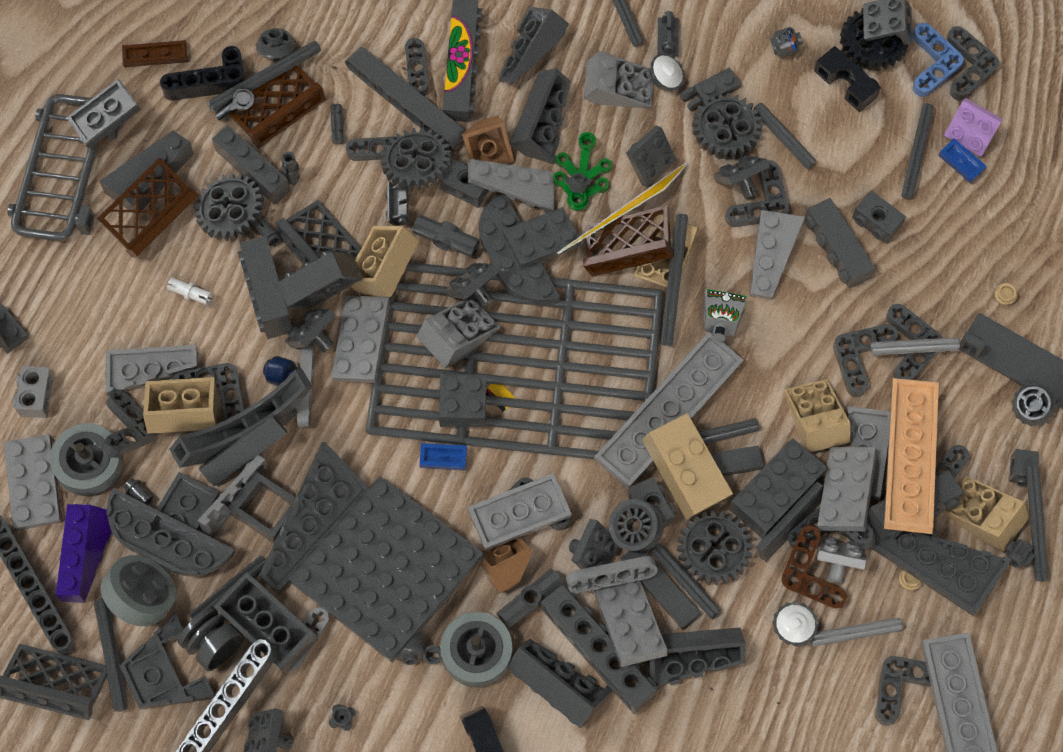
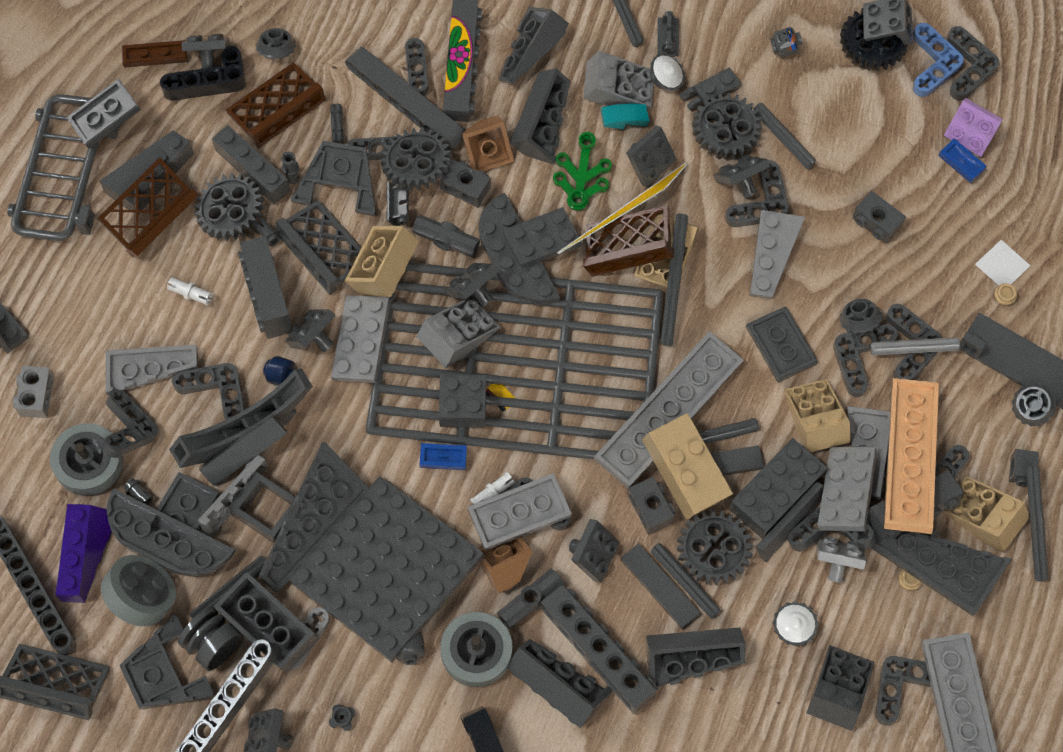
(31, 483): light grey plate -> none
(110, 656): dark grey axle -> none
(180, 405): tan brick -> none
(206, 47): none -> dark grey plate
(242, 100): plate -> none
(266, 75): dark grey axle -> none
(305, 404): light grey beam -> none
(319, 279): dark grey brick -> none
(339, 167): none -> dark grey wing
(432, 660): dark grey hinge -> none
(494, 489): none -> white pin
(517, 182): light grey wing -> none
(578, 183): dark grey plate -> none
(616, 523): dark grey wheel -> none
(621, 114): none -> teal slope
(630, 623): light grey plate -> none
(638, 569): light grey beam -> none
(722, 313): torso -> none
(781, 344): none -> dark grey tile
(805, 578): reddish brown beam -> none
(837, 65): black arch -> none
(839, 243): dark grey brick -> none
(840, 688): none -> dark grey slope
(857, 631): light grey axle -> none
(860, 316): none -> dark grey piece
(917, 151): dark grey axle -> none
(1002, 264): none -> white sticker
(1019, 553): dark grey gear -> none

